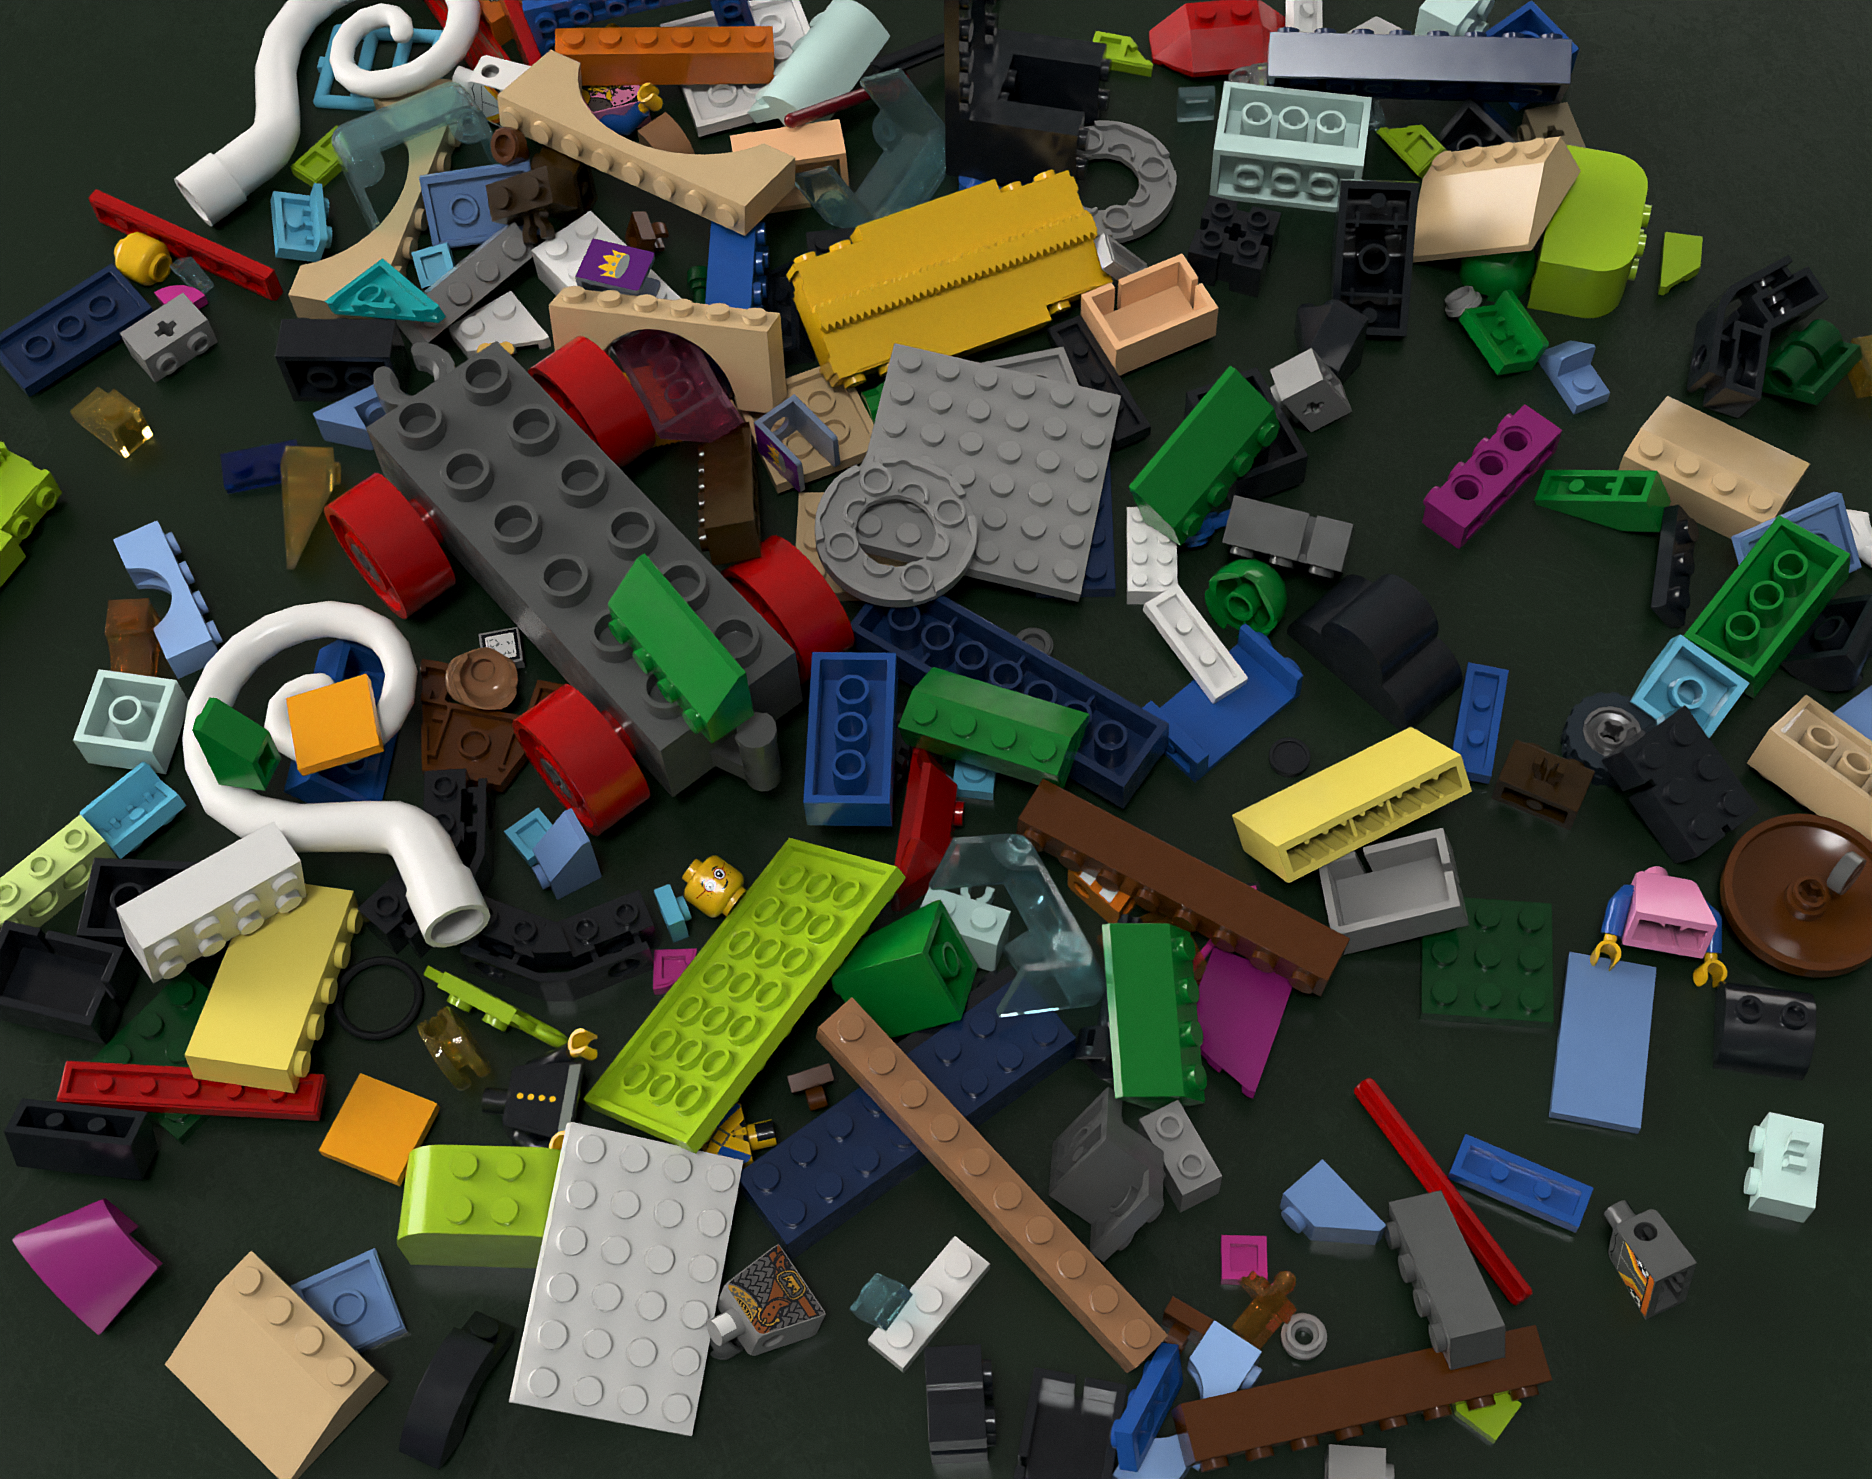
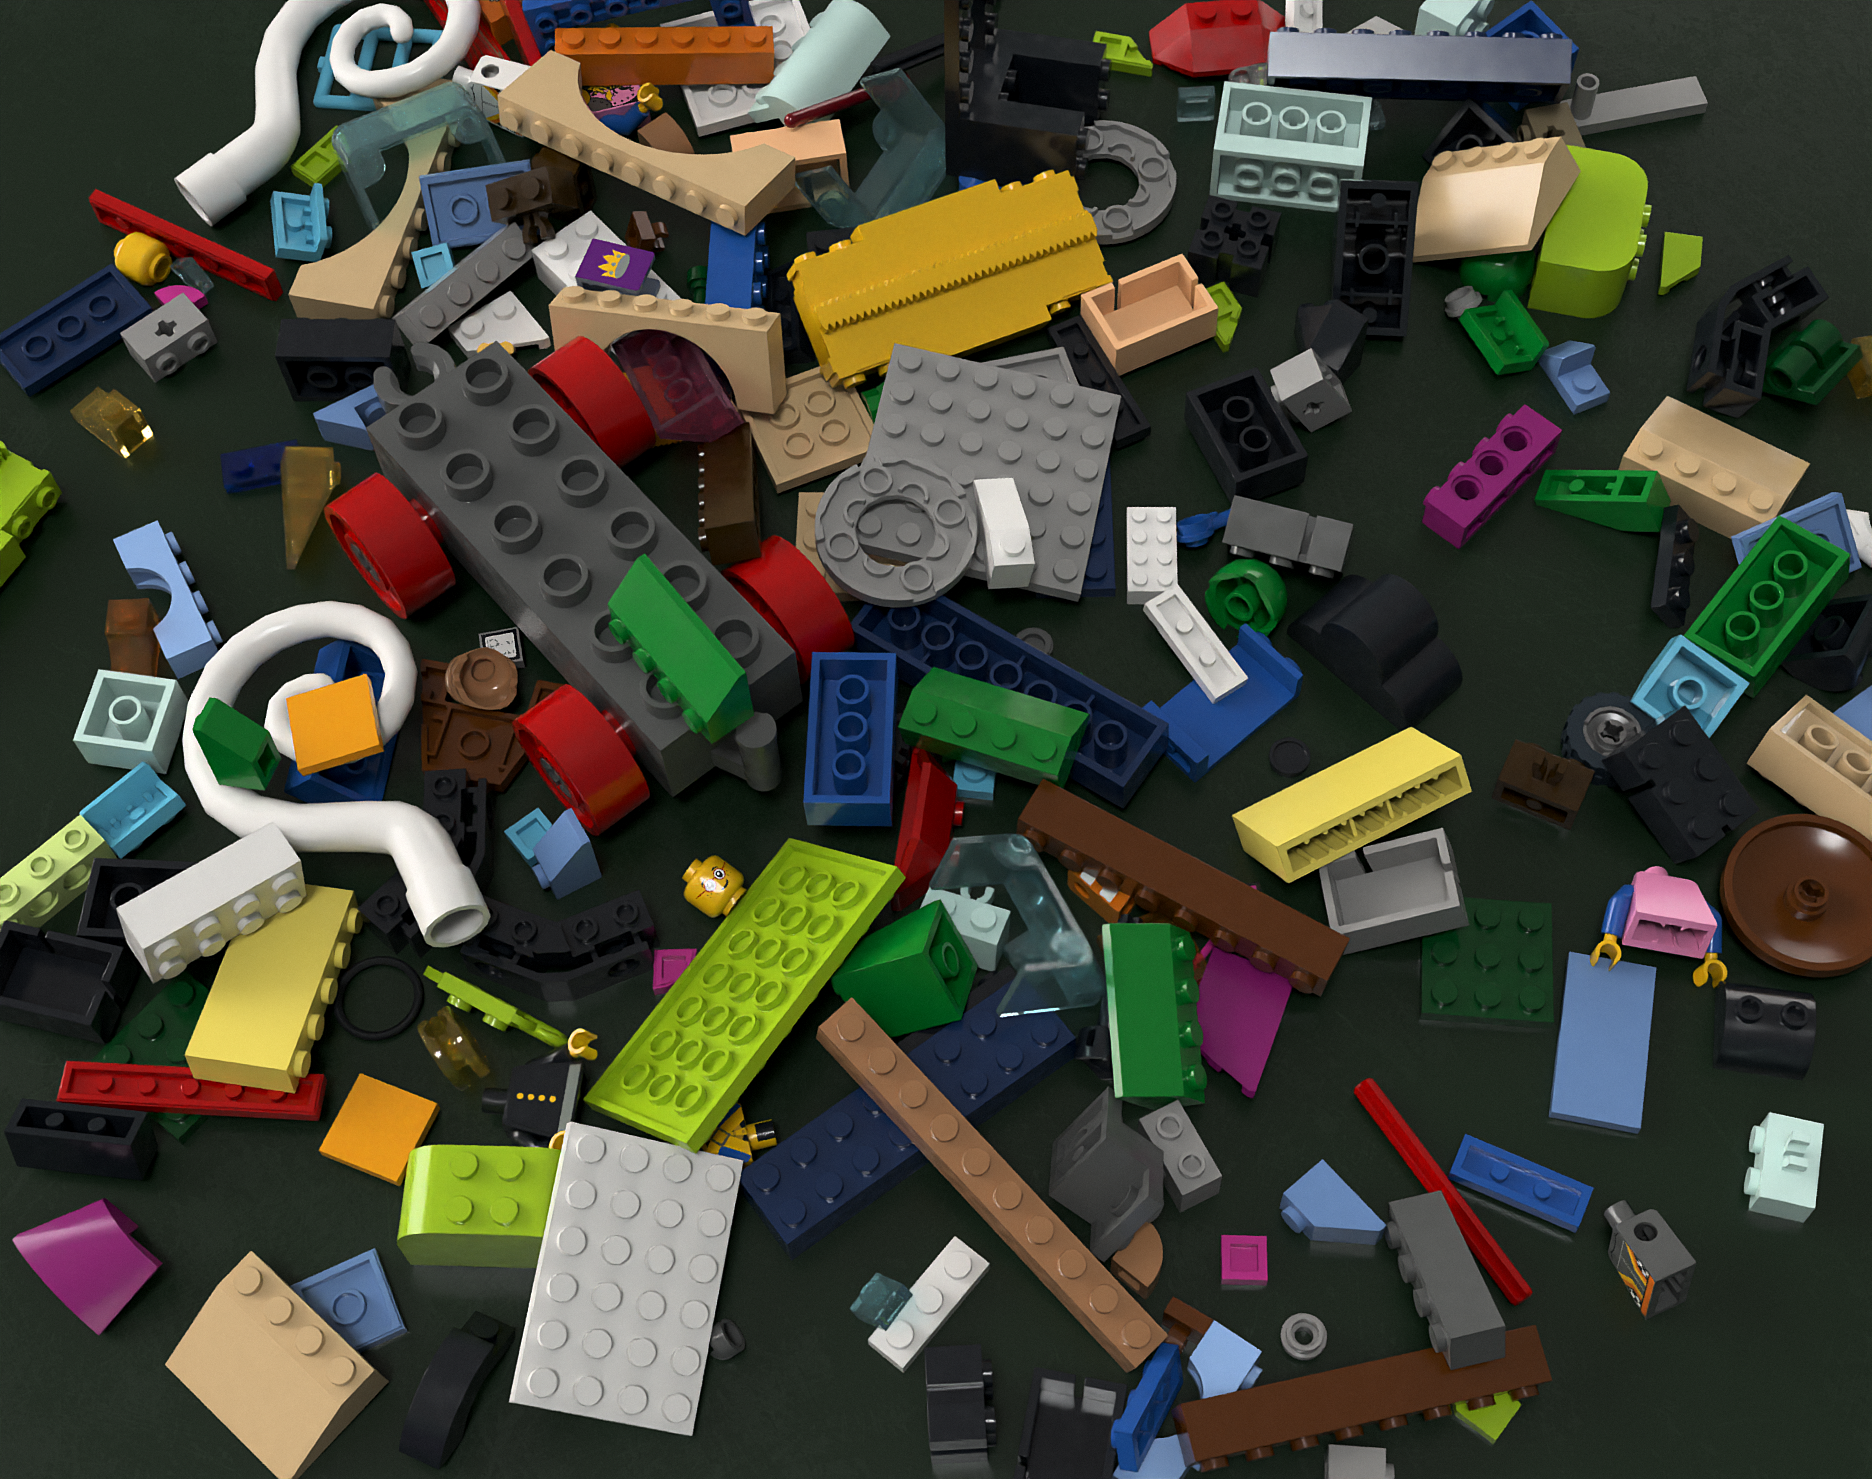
(384, 294): teal wing -> none
(509, 146): reddish brown tile -> none
(673, 911): medium azure plate -> none
(766, 1306): torso -> none
(803, 420): sand blue piece -> none
(811, 1082): reddish brown tile -> none
(1003, 533): none -> white slope
(1117, 259): light grey tile -> none
(1140, 1261): none -> medium nougat brick
(1204, 457): green slope -> none
(1228, 314): none -> lime tile
(1268, 1307): clear orange piece -> none
(1414, 146): lime tile -> none
(1480, 719): blue plate -> none
(1633, 105): none -> light grey piece
(1846, 872): dark grey tile -> none

